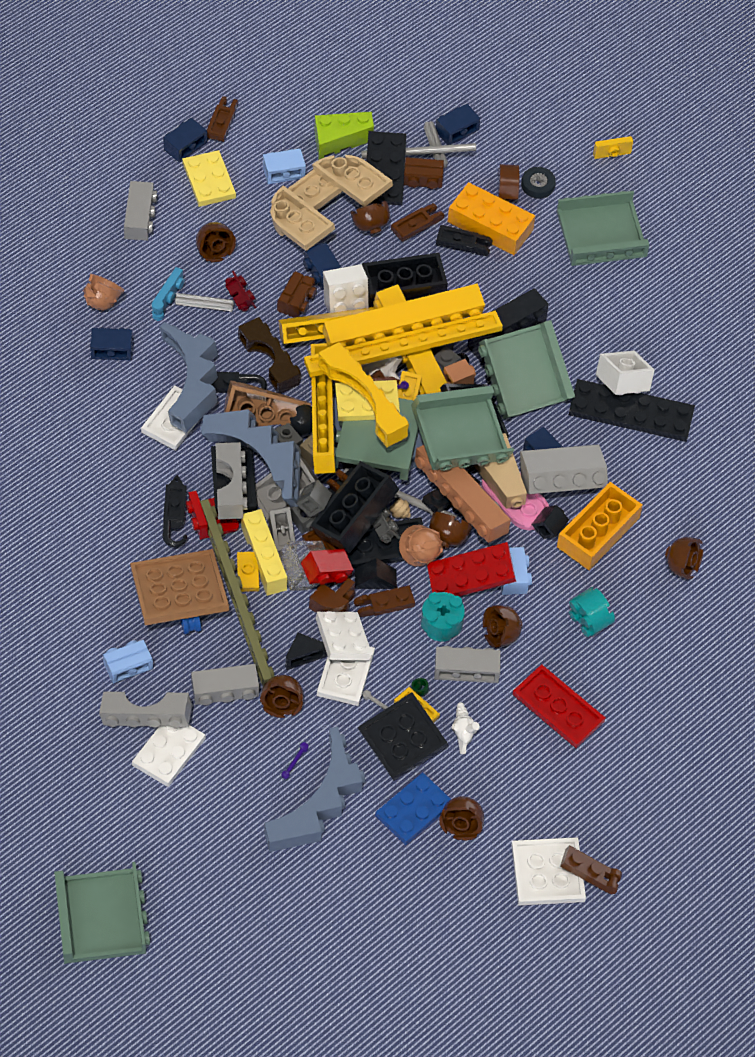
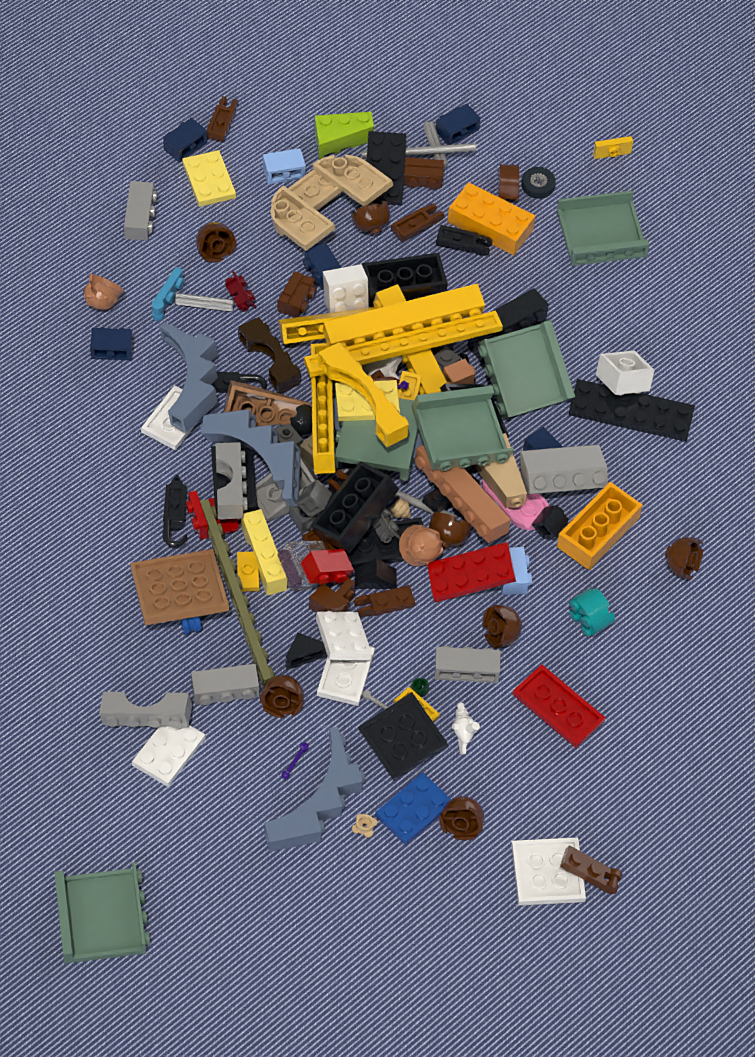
(127, 661): light blue brick -> none
(281, 526): light grey slope -> none
(289, 569): none -> clear purple axle
(364, 819): none -> tan plate
(442, 616): teal brick -> none

